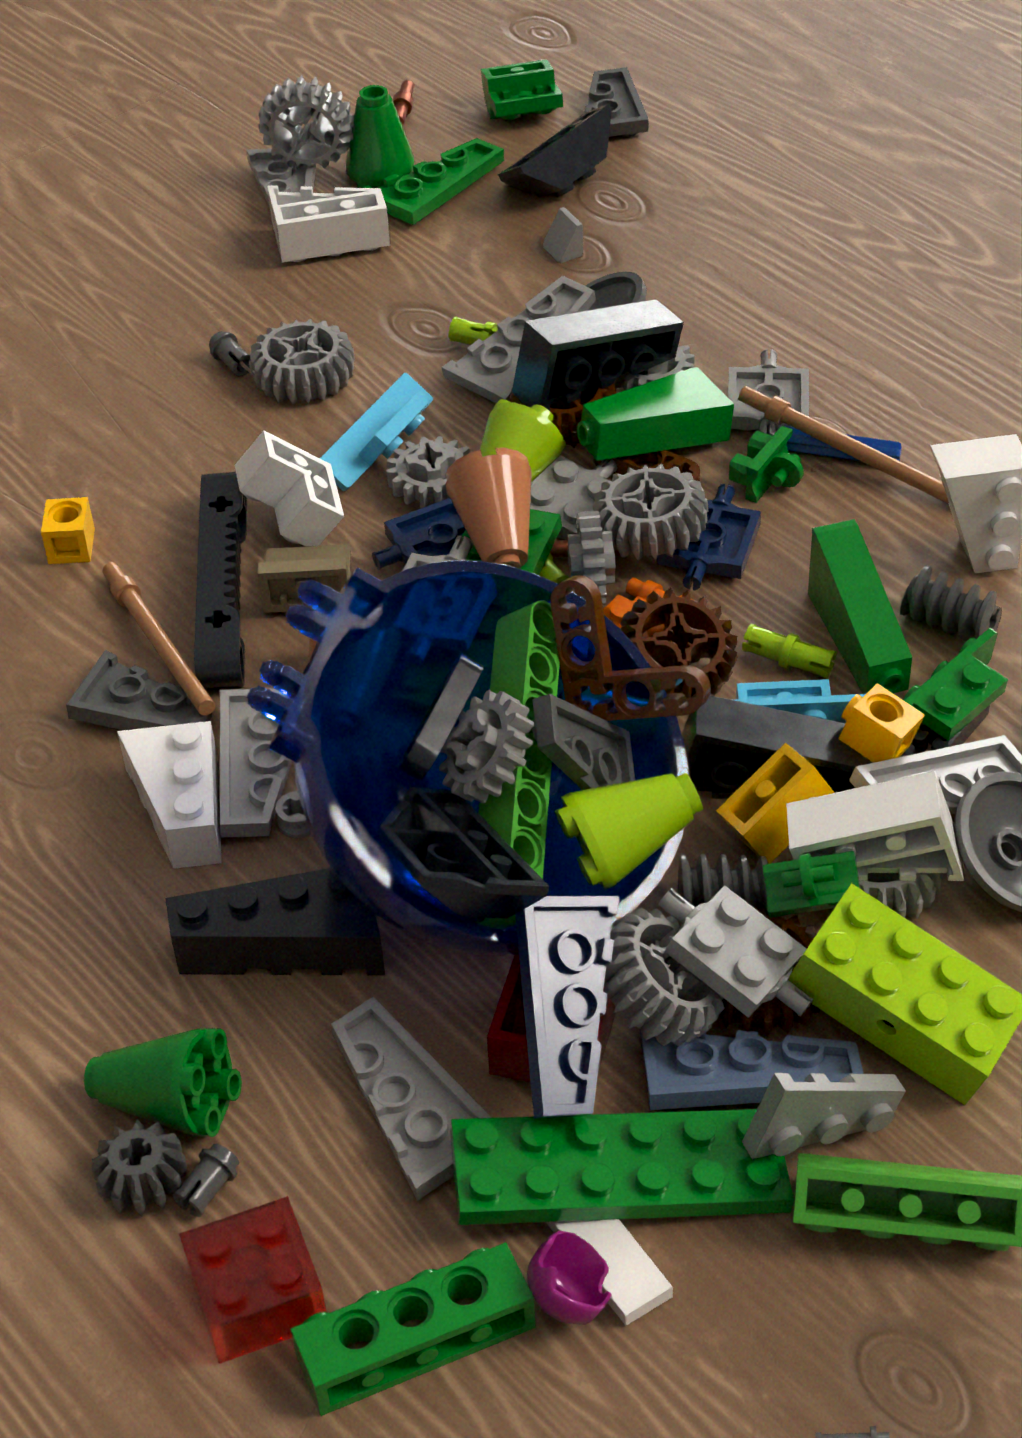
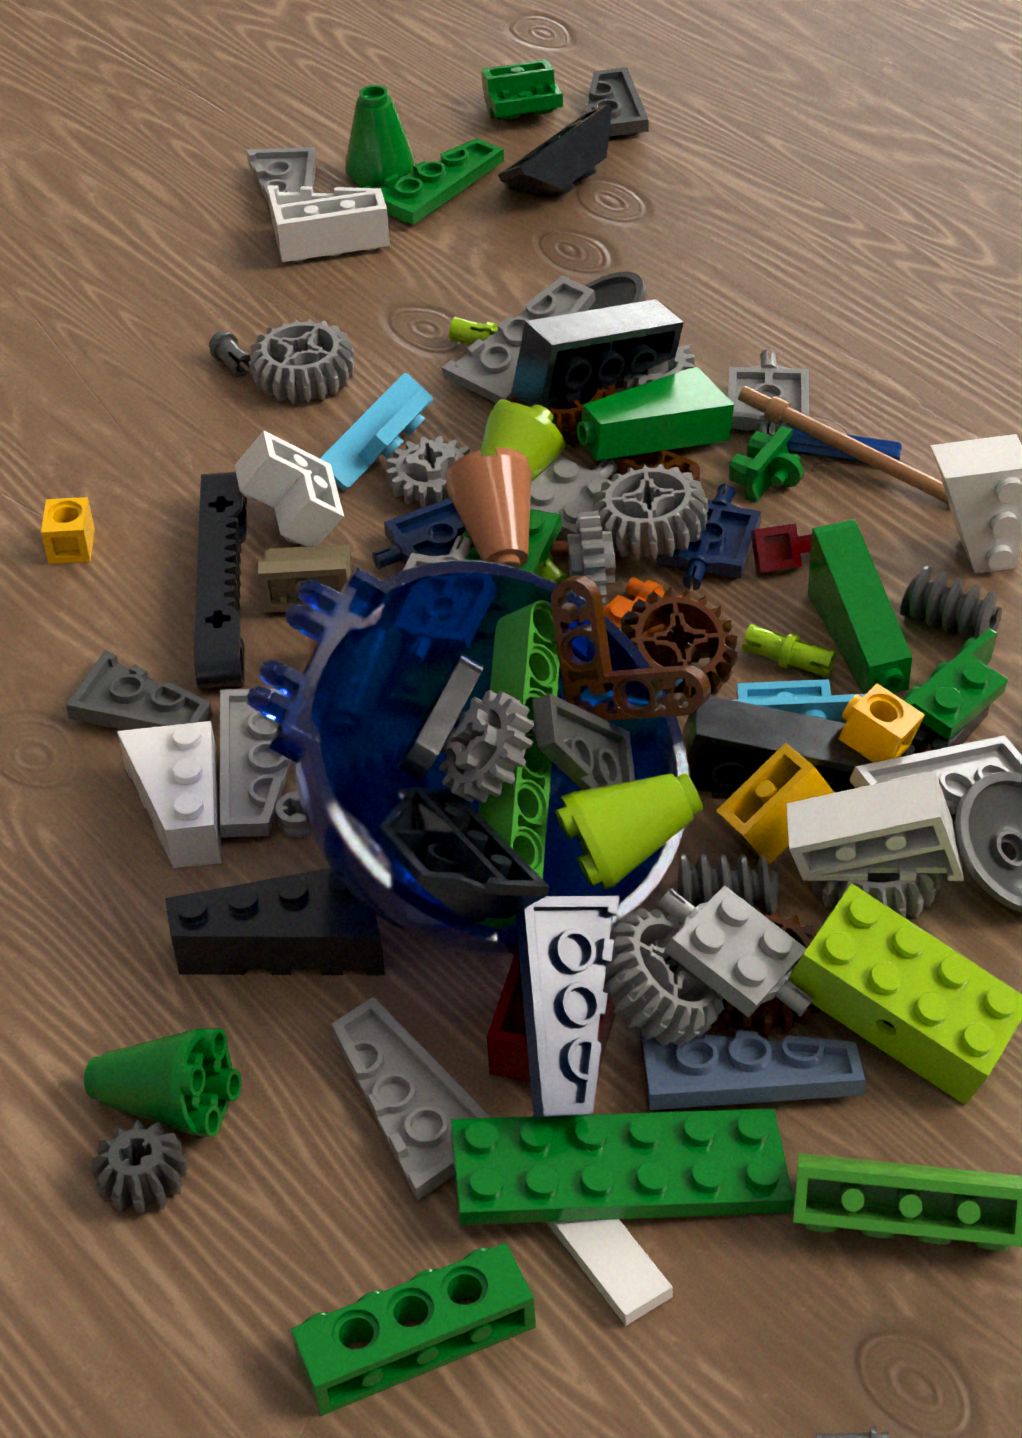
(128, 595): medium nougat bar -> none
(206, 1179): dark grey pin -> none
(252, 1278): clear red brick -> none
(295, 106): light grey gear -> none
(404, 100): copper bar -> none
(564, 237): light grey slope -> none
(568, 1278): magenta hair -> none
(779, 548): none -> dark red plate
(809, 883): green hips -> none
(820, 1111): light grey wing -> none

